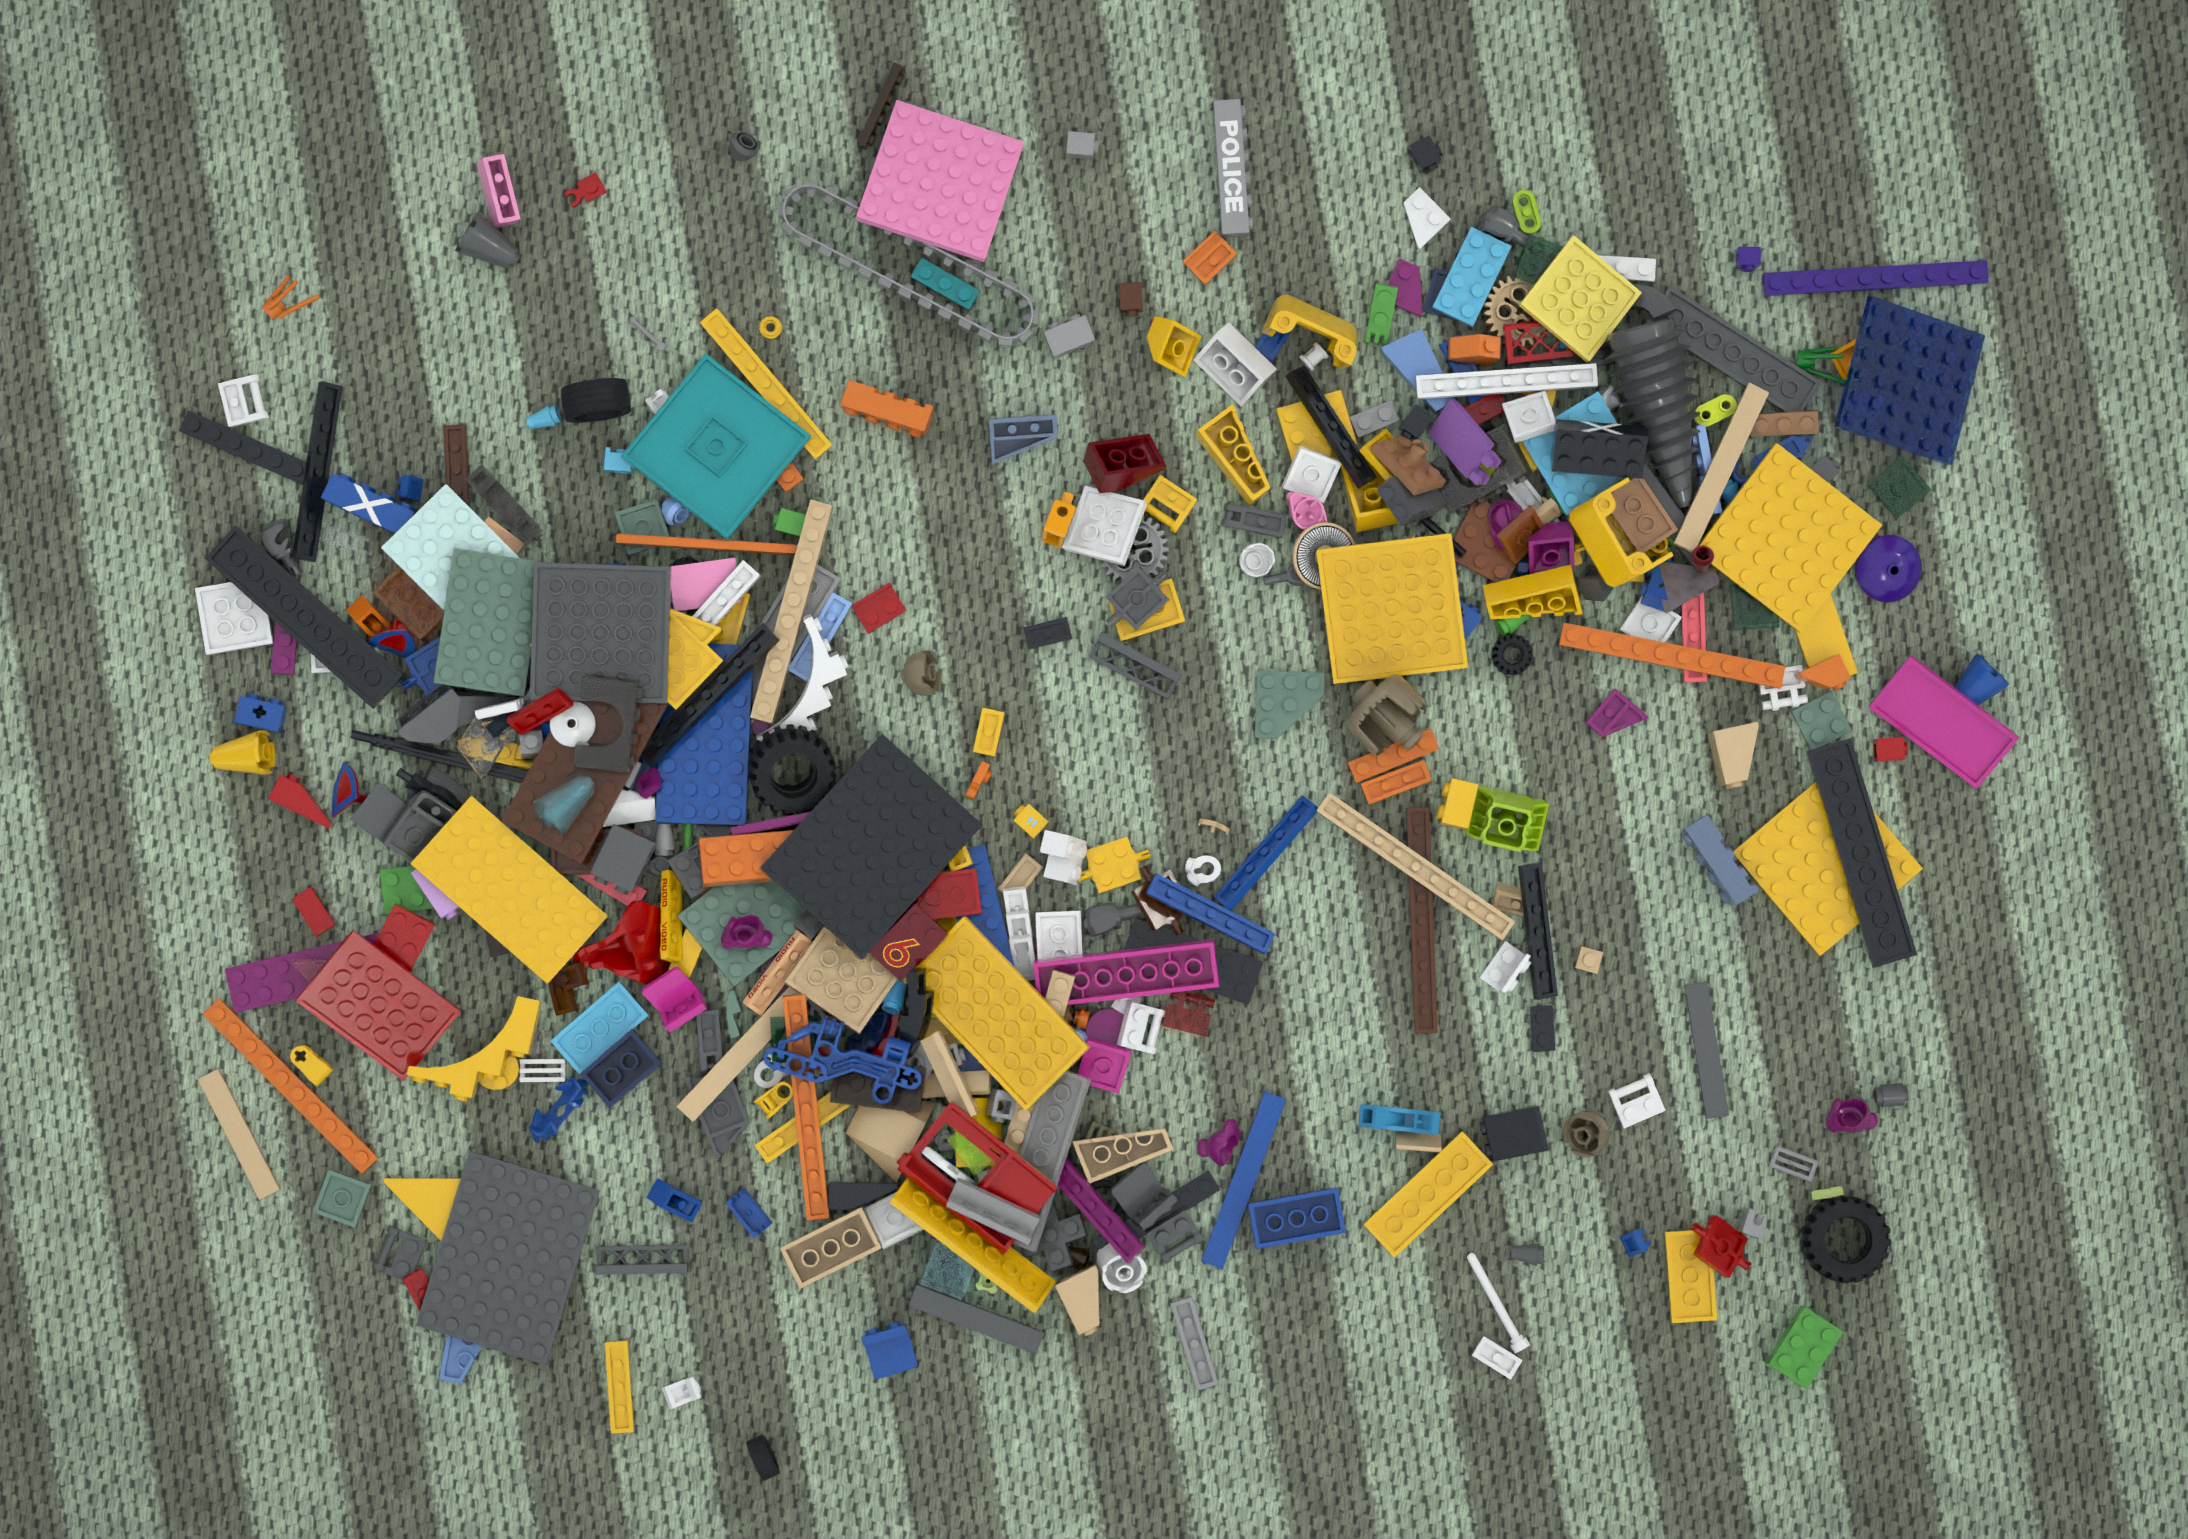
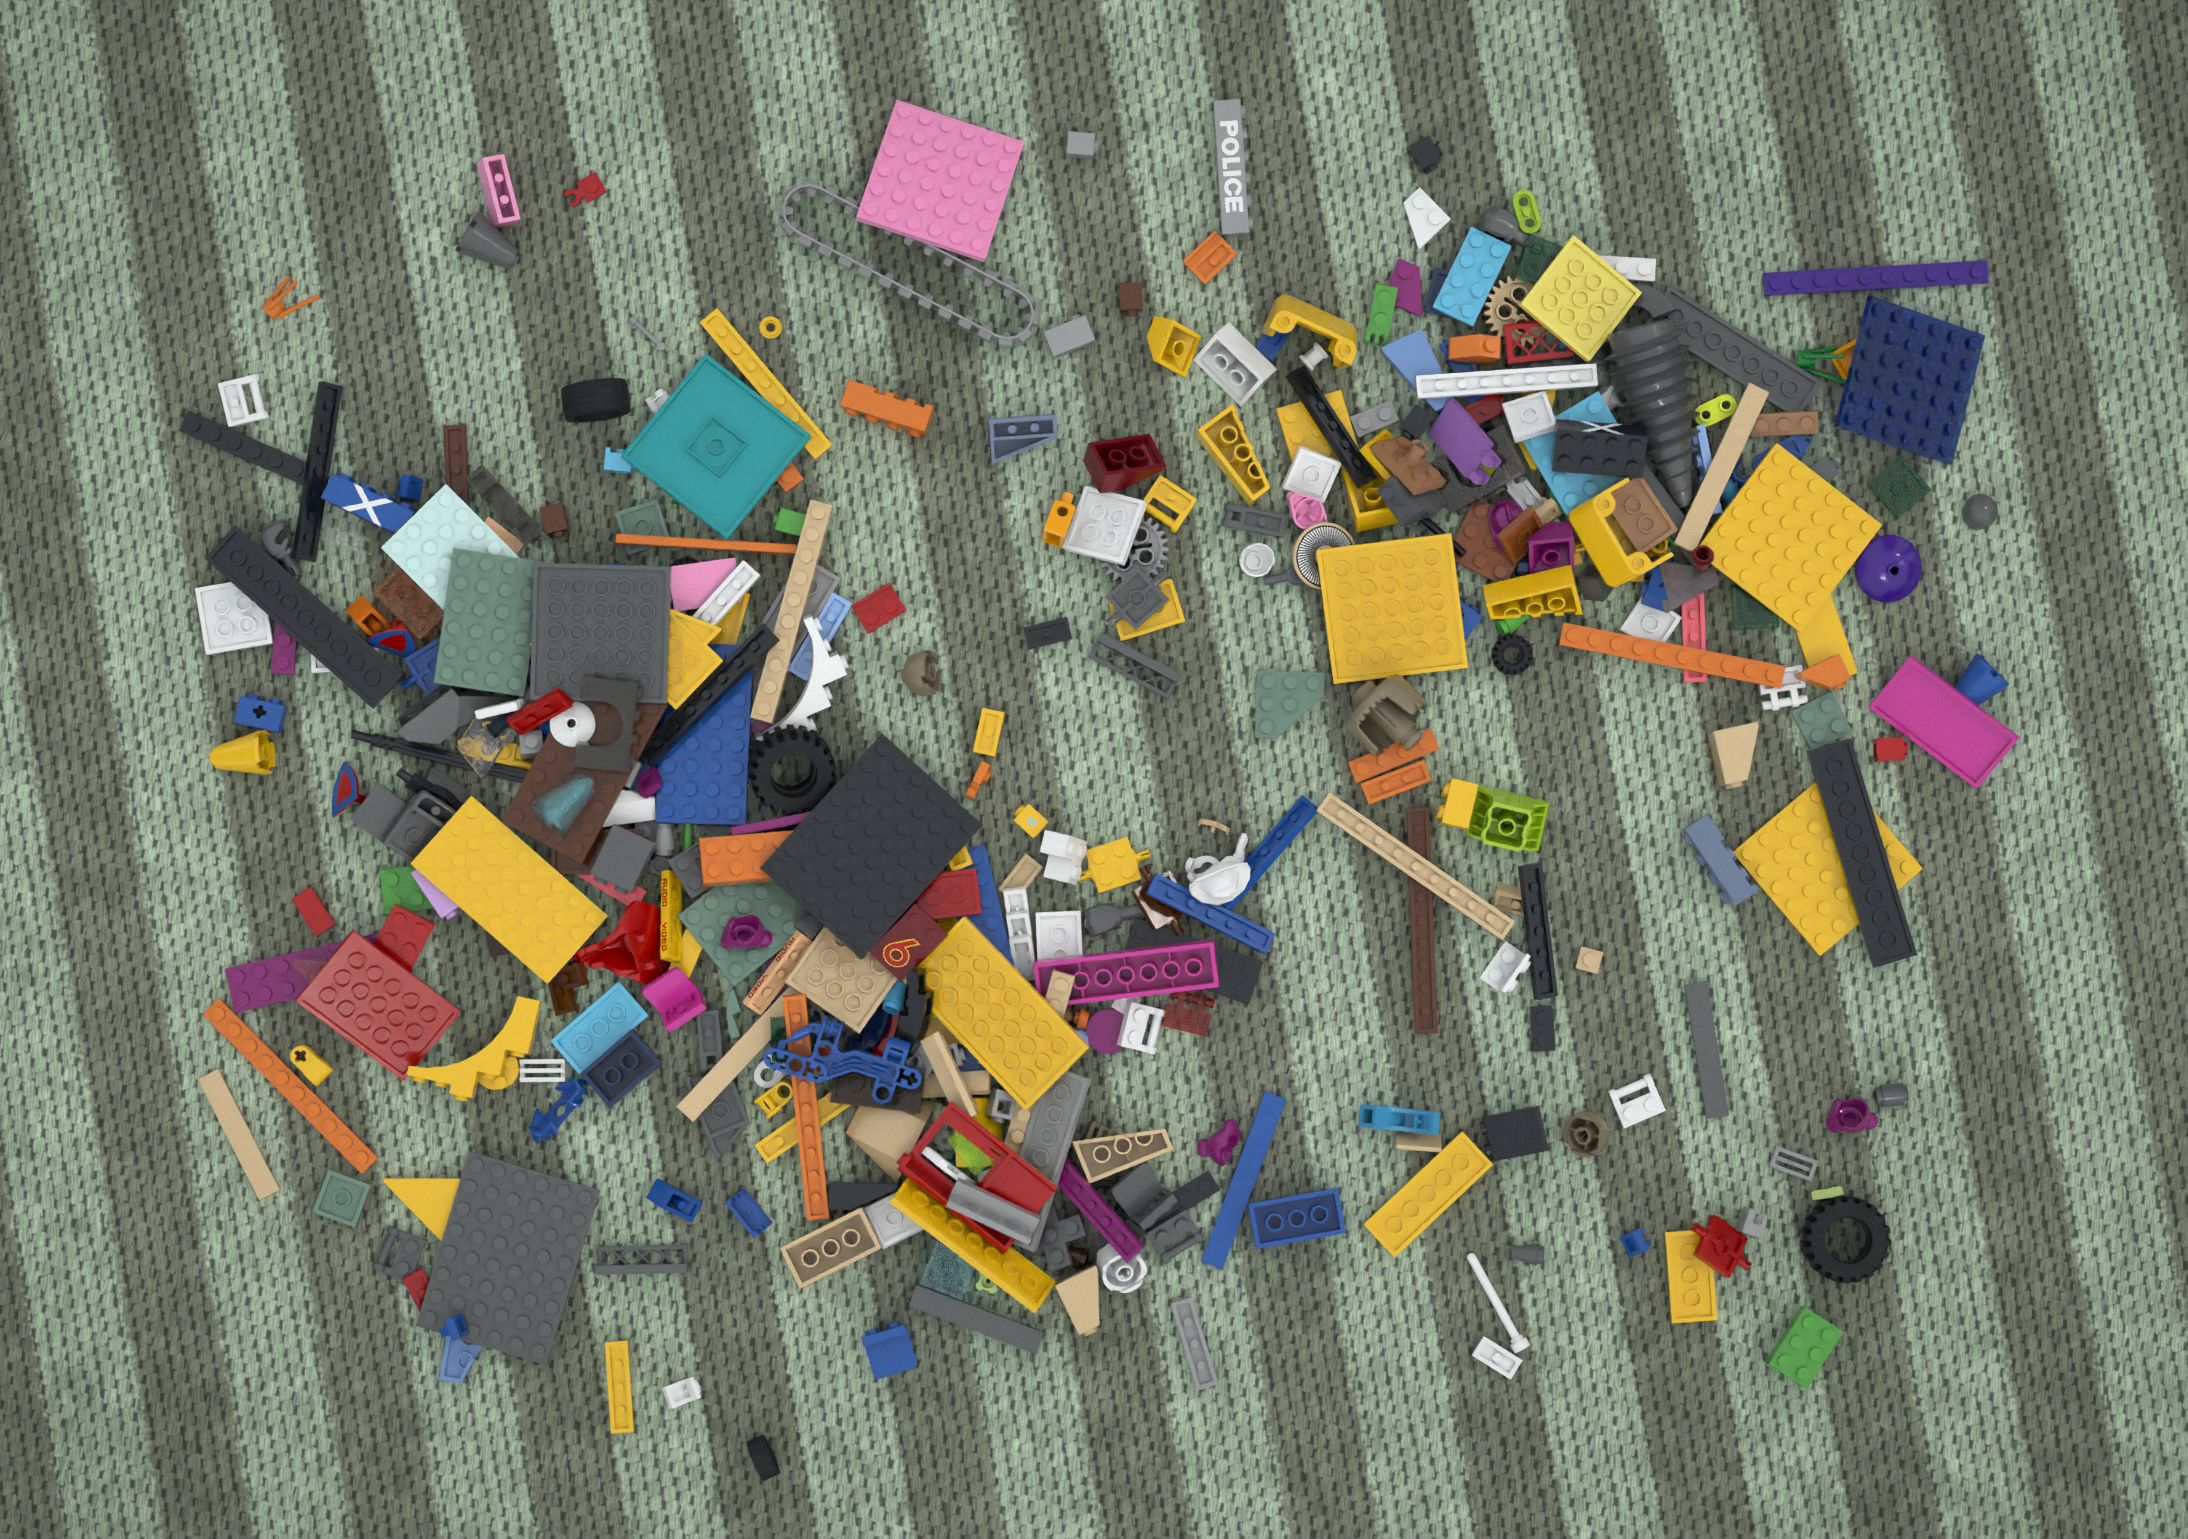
(296, 797): red slope -> none
(455, 1327): none -> blue tile
(546, 417): medium azure cone -> none
(554, 520): none -> reddish brown brick
(674, 512): light blue cone -> none
(743, 146): dark grey cone -> none
(885, 98): dark brown plate -> none
(945, 284): teal plate -> none
(1104, 1065): dark pink plate -> none
(1223, 880): none -> white hat
(1615, 714): magenta wing -> none
(1747, 258): dark purple plate -> none
(1979, 512): none -> dark grey hair

